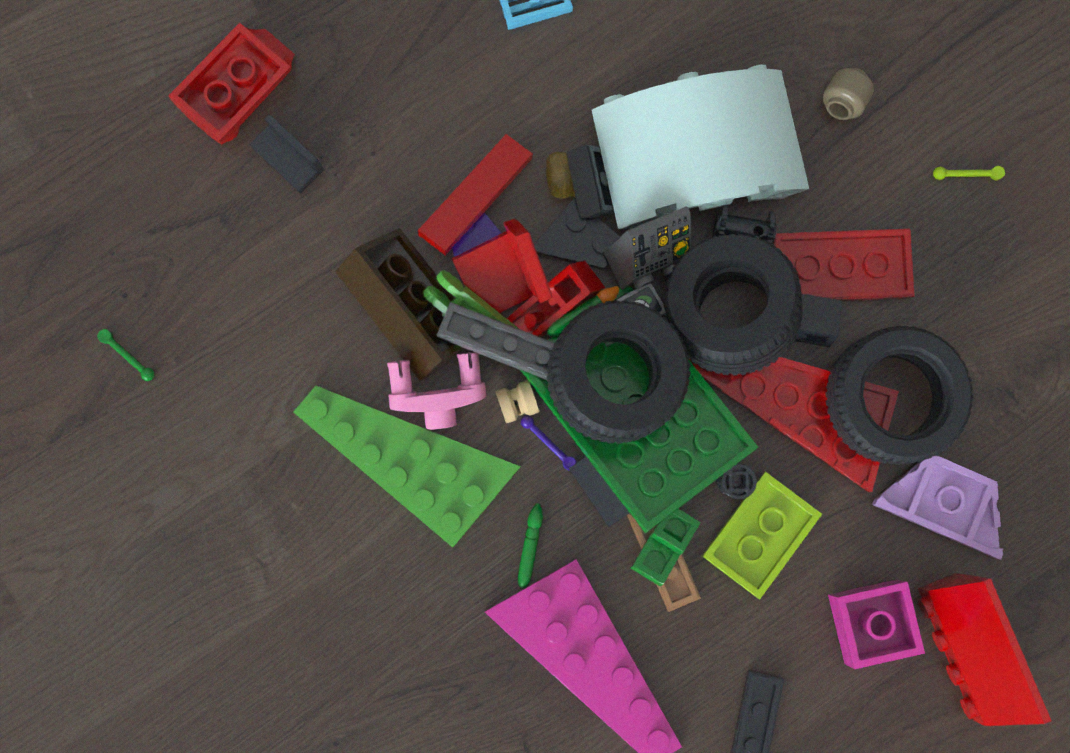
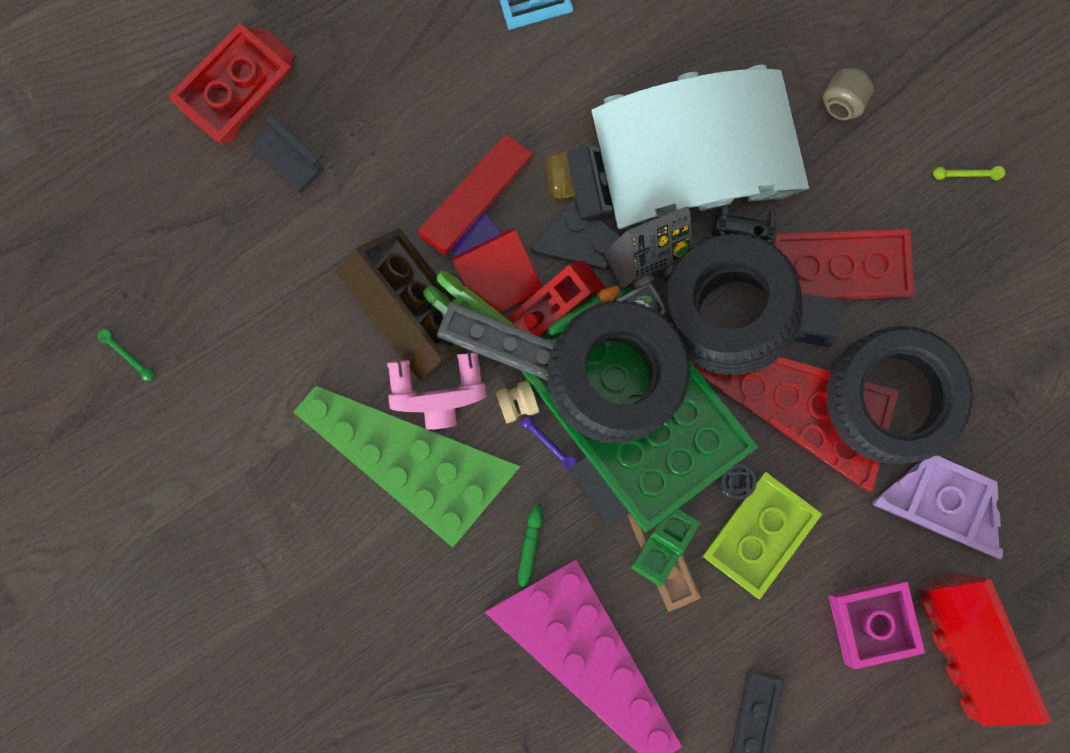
(528, 260): red tile -> none

